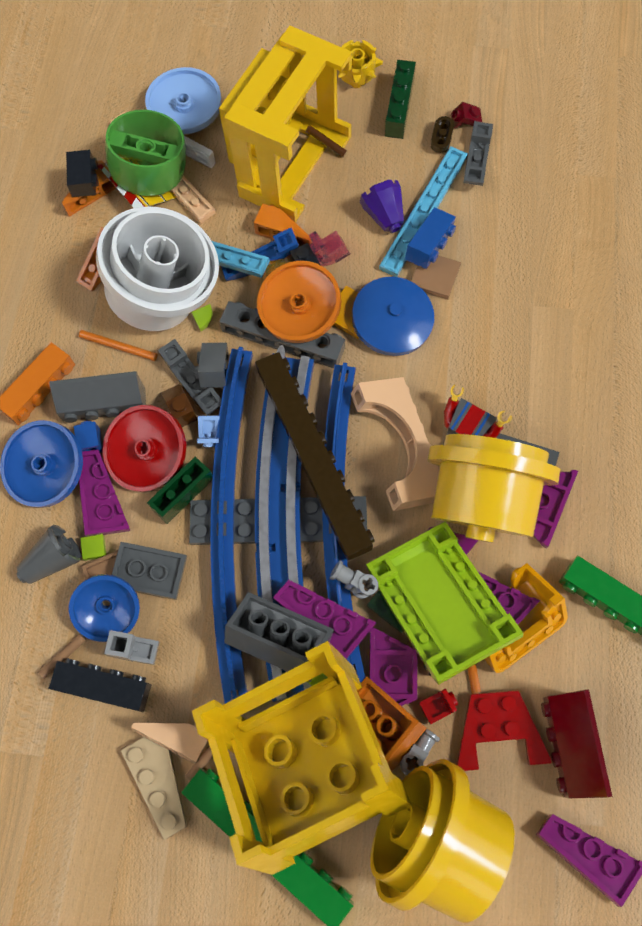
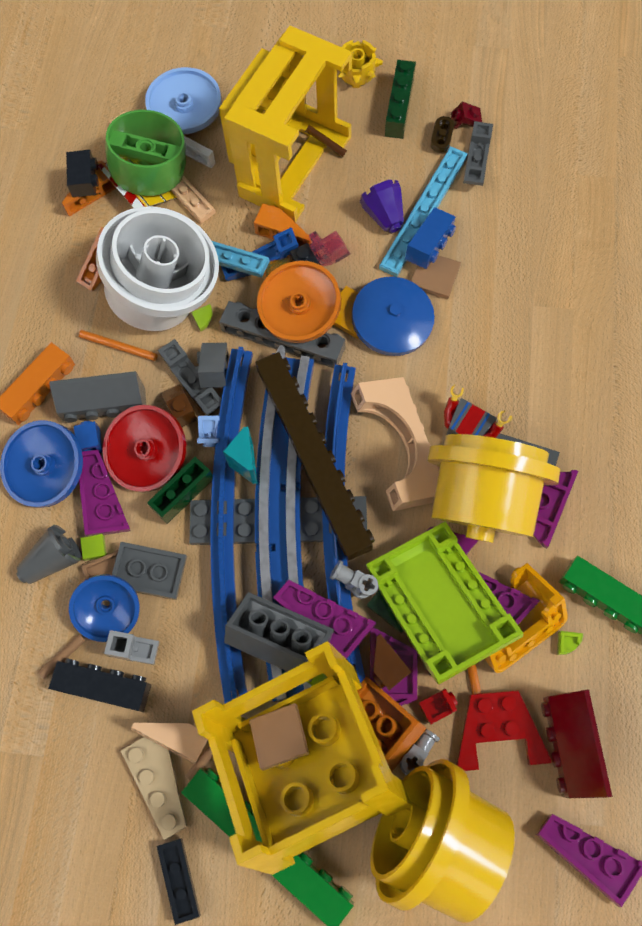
(178, 881): none -> black plate
(241, 455): none -> teal slope
(279, 737): none -> medium nougat tile
(388, 665): none -> reddish brown slope
(568, 642): none -> lime tile

